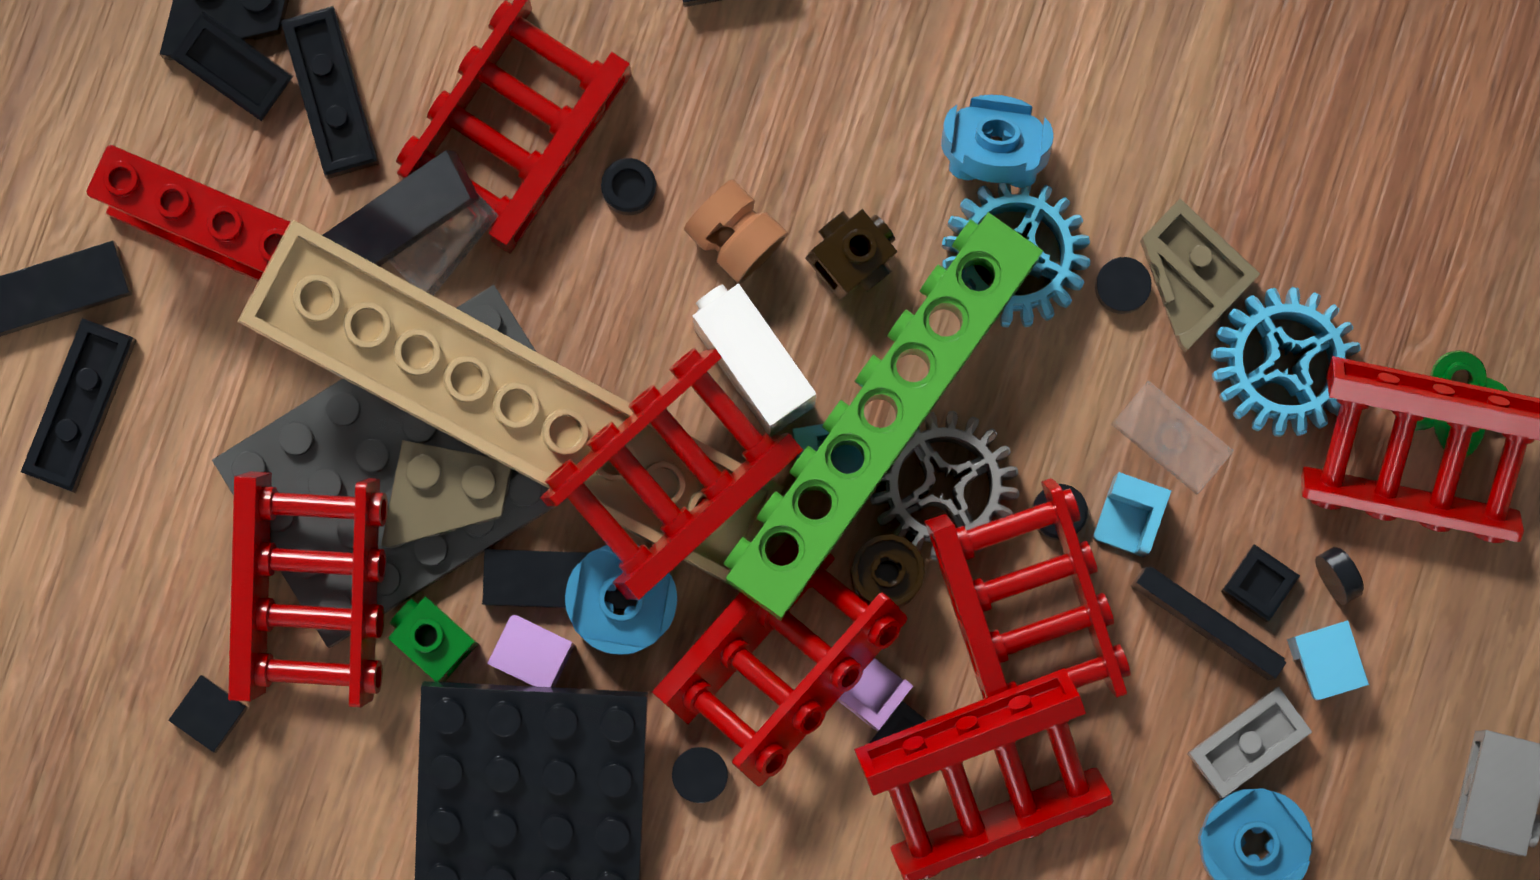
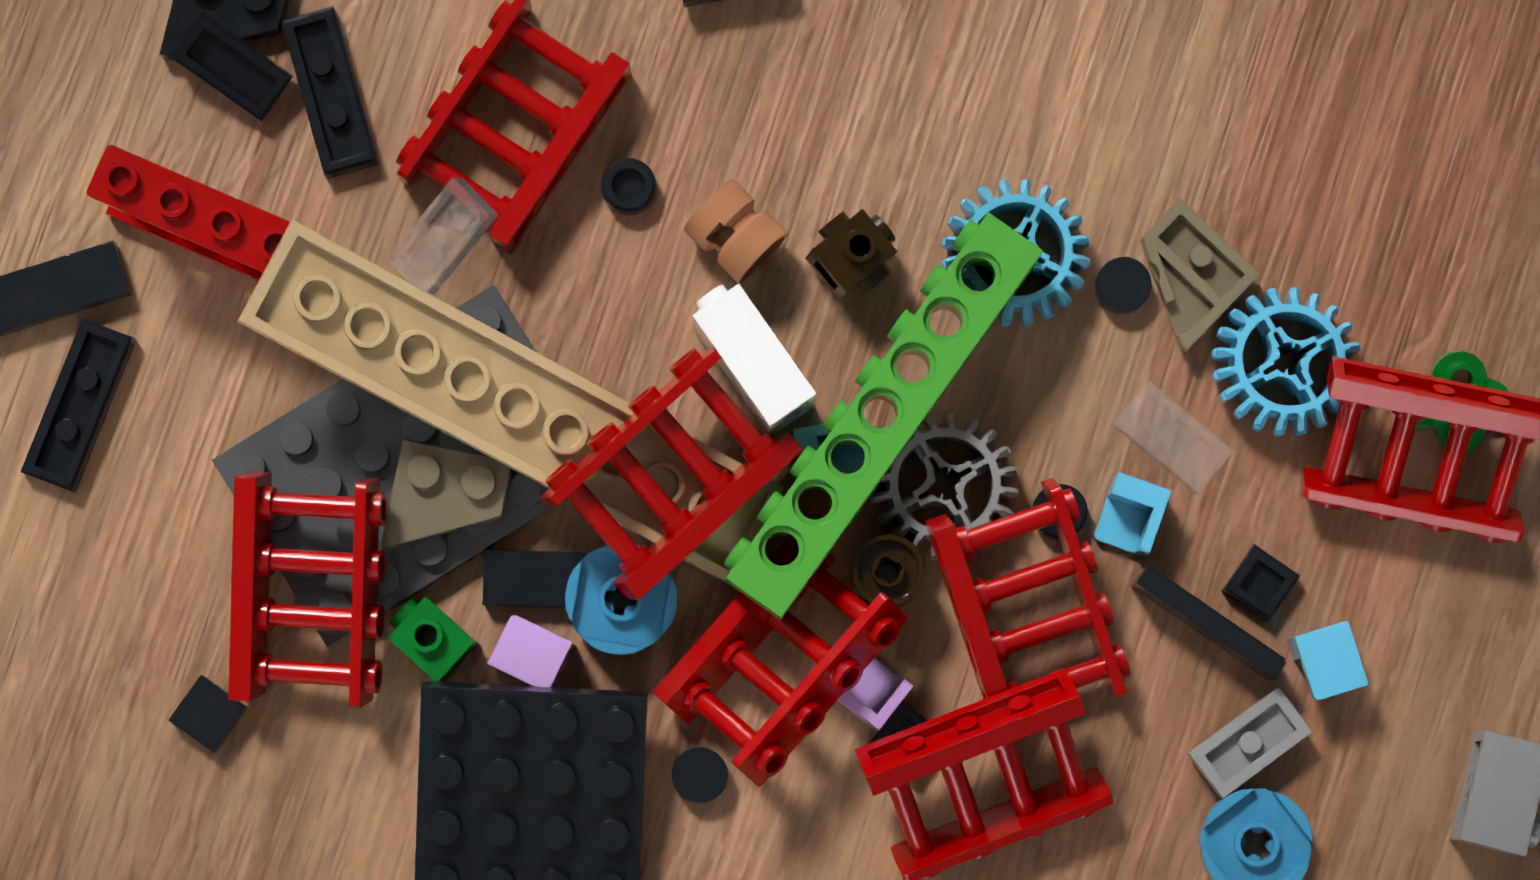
(407, 210): black tile -> none
(1015, 159): dark azure plate -> none
(1339, 575): black tile -> none

